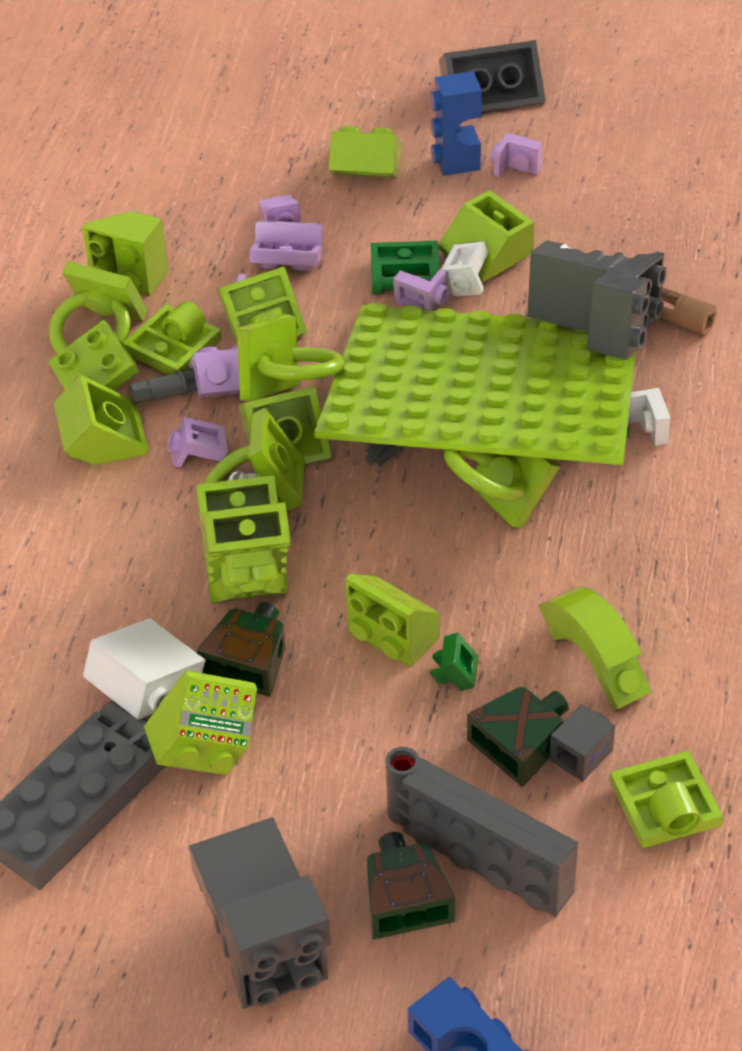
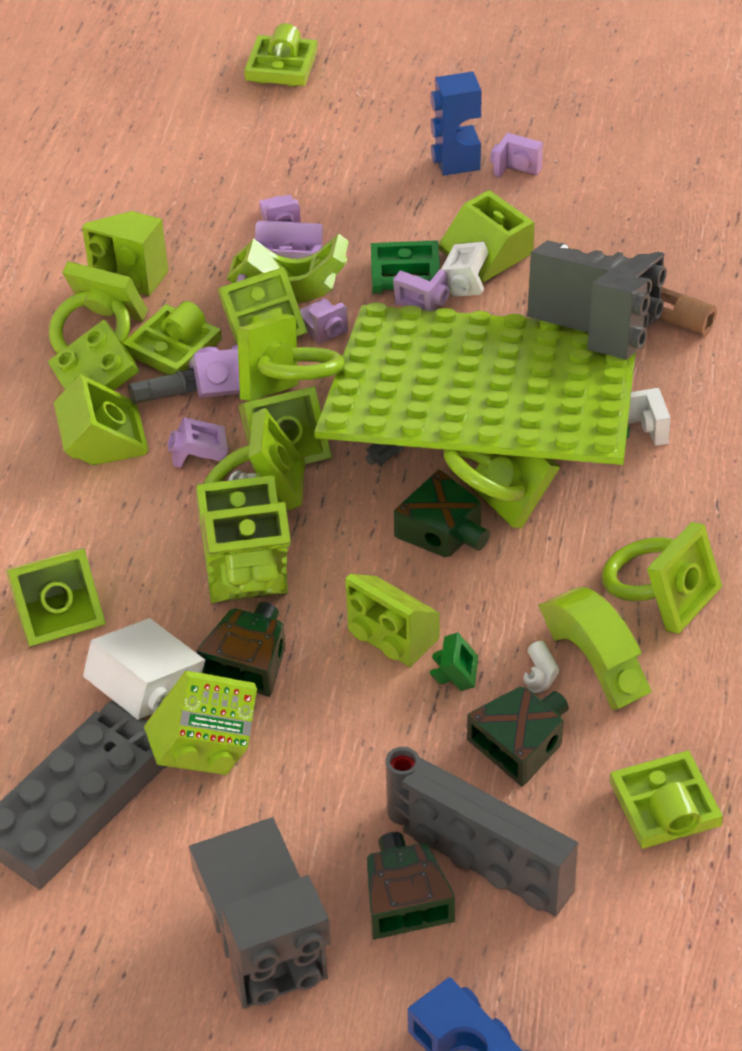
(55, 596): none -> lime slope
(281, 57): none -> lime plate
(308, 276): none -> lime arch
(325, 320): none -> lavender bracket
(365, 153): lime slope -> none
(440, 517): none -> dark green torso
(505, 73): dark grey slope -> none
(545, 668): none -> white arm
(582, 742): dark grey brick -> none
(680, 577): none -> lime tile

